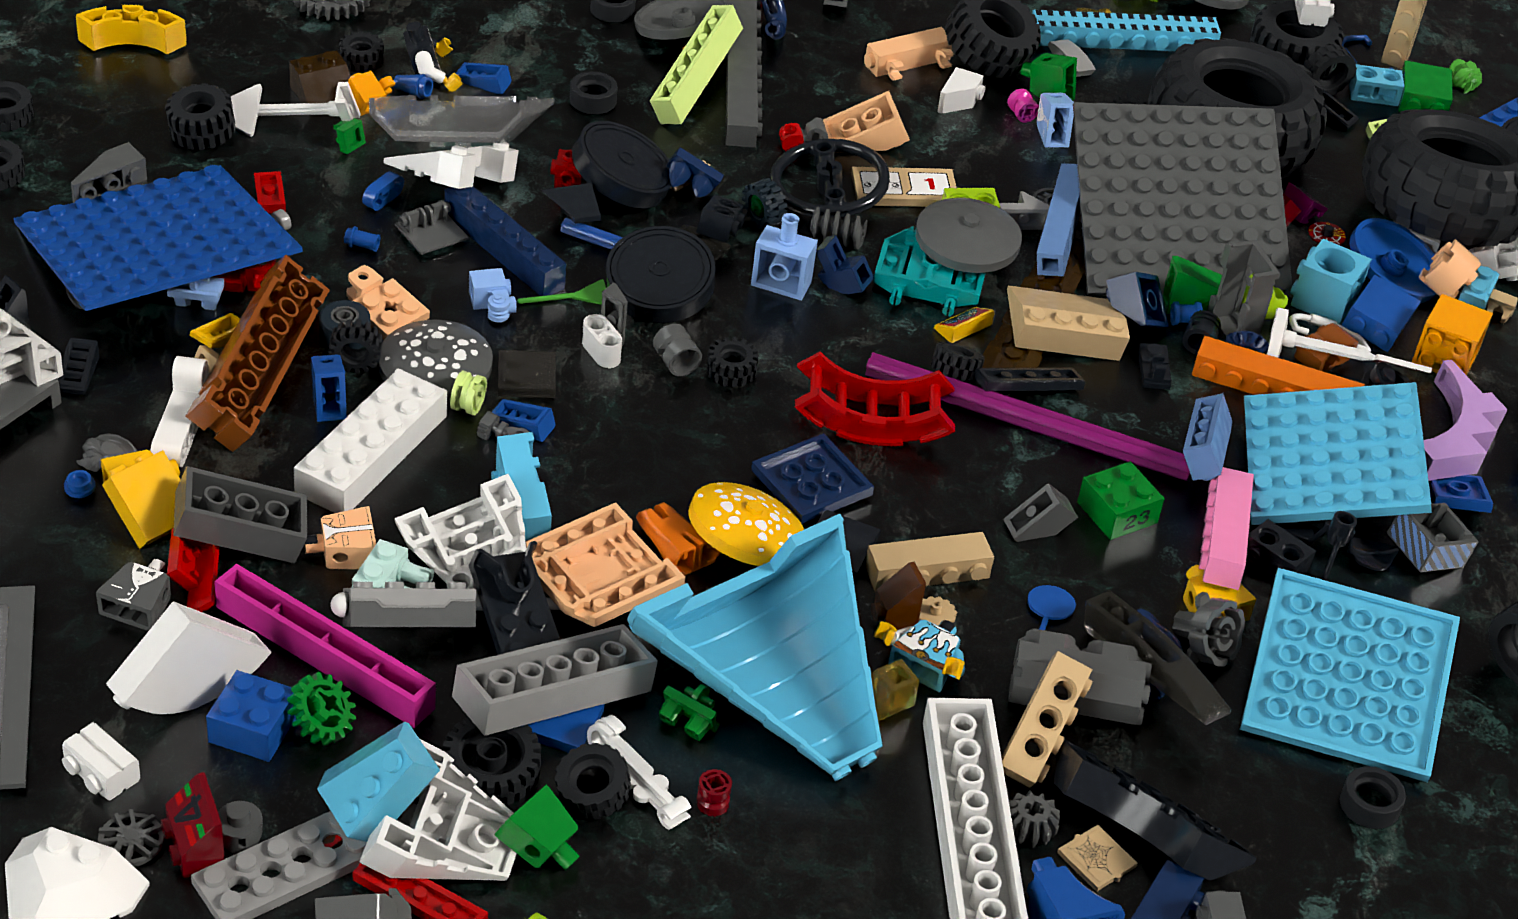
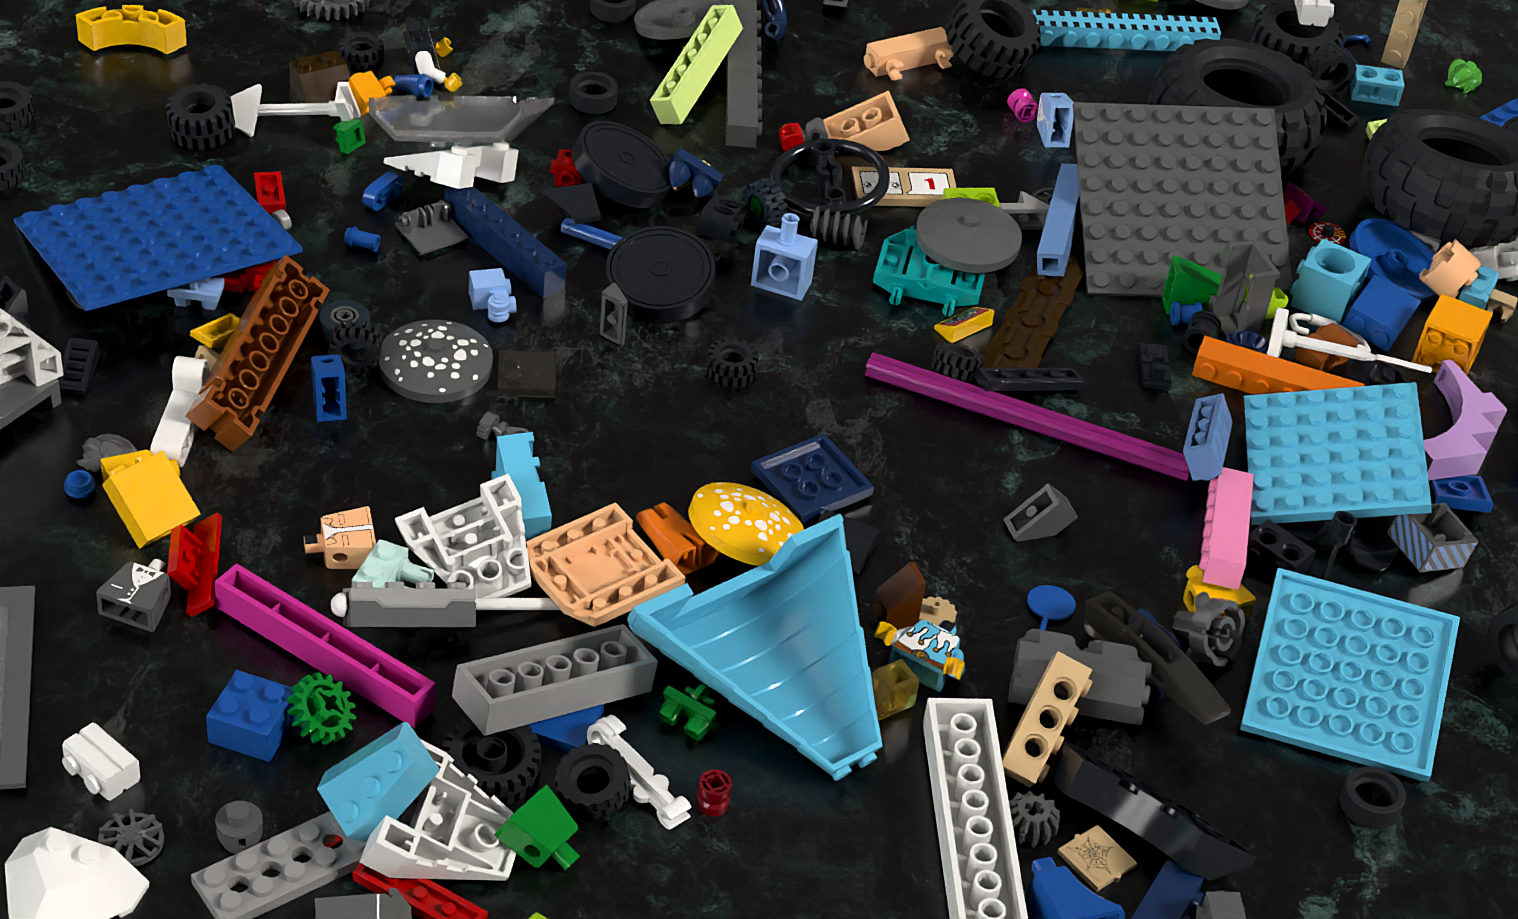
(110, 172): dark grey slope -> none
(184, 662): white brick -> none
(193, 827): dark red slope -> none
(240, 515): dark grey brick -> none
(370, 442): white brick -> none
(379, 296): light nougat plate -> none
(468, 392): yellowish green wheel -> none
(485, 76): blue slope -> none
(513, 599): black plate -> none
(531, 417): blue slope -> none
(591, 294): bright green piece -> none
(602, 340): white beam -> none
(677, 349): dark grey wheel -> none
(842, 273): dark blue brick -> none
(869, 427): red fence -> none
(937, 558): tan brick -> none
(961, 91): white slope -> none
(1051, 74): green torso -> none
(1067, 323): tan slope -> none
(1068, 48): light grey slope -> none
(1120, 500): green brick -> none
(1138, 298): dark blue slope -> none
(1426, 87): green brick -> none

